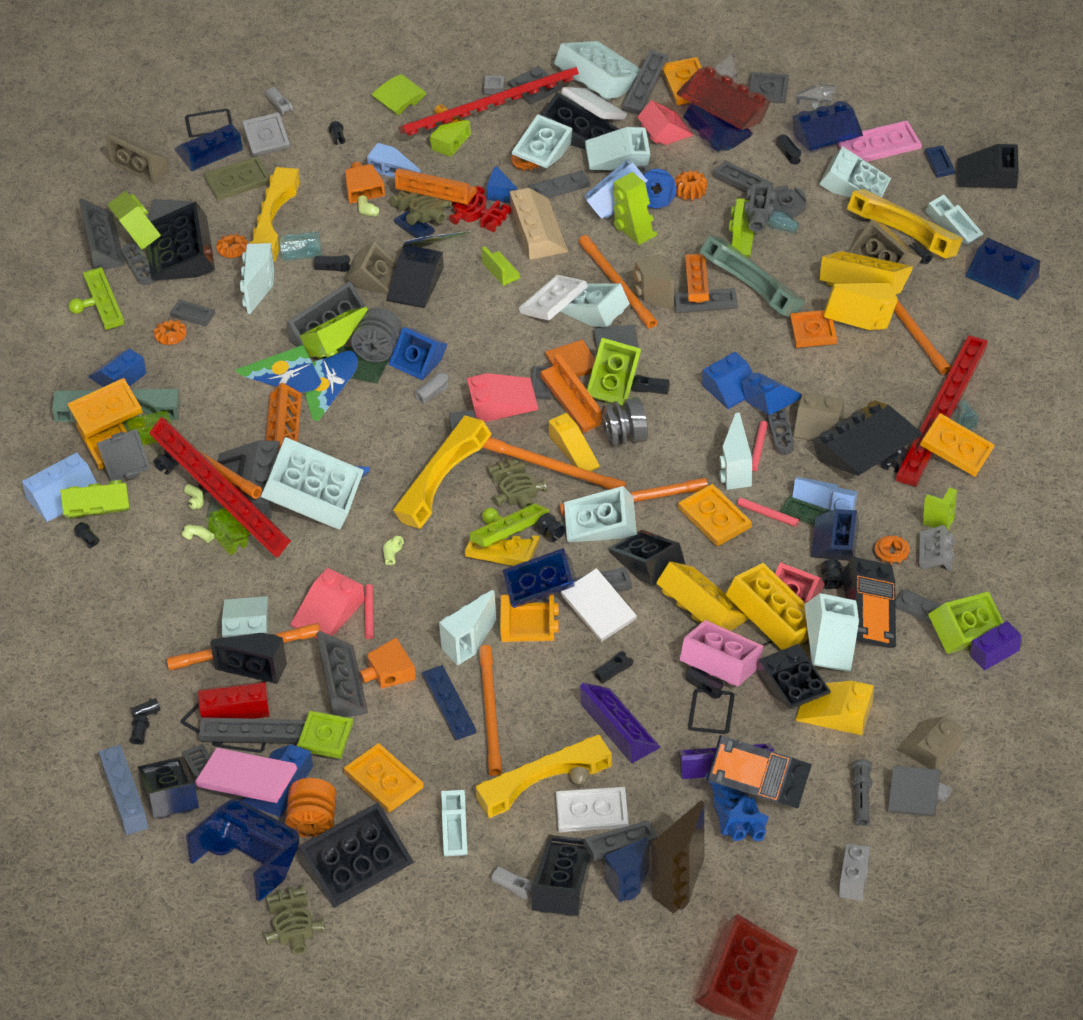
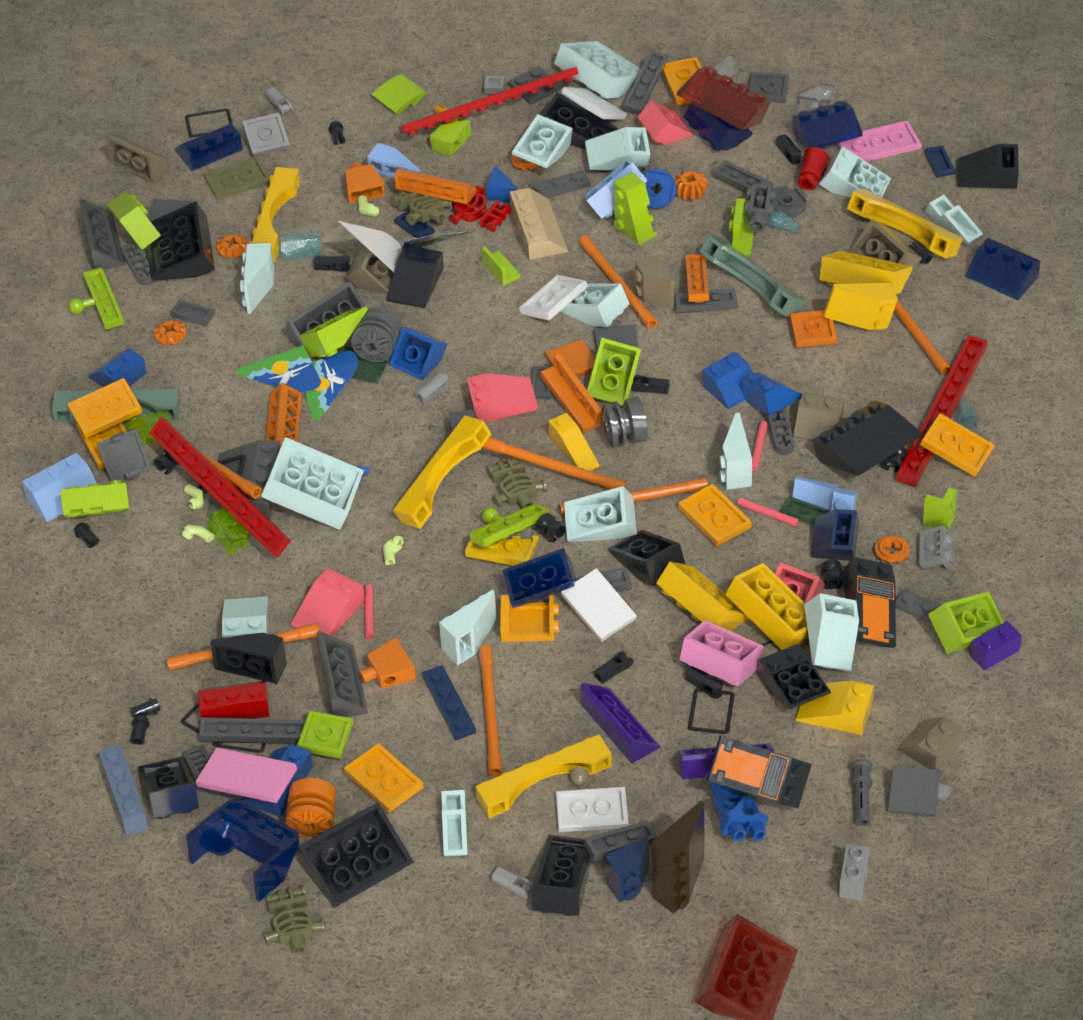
(378, 242): none -> white sticker
(812, 167): none -> red plant

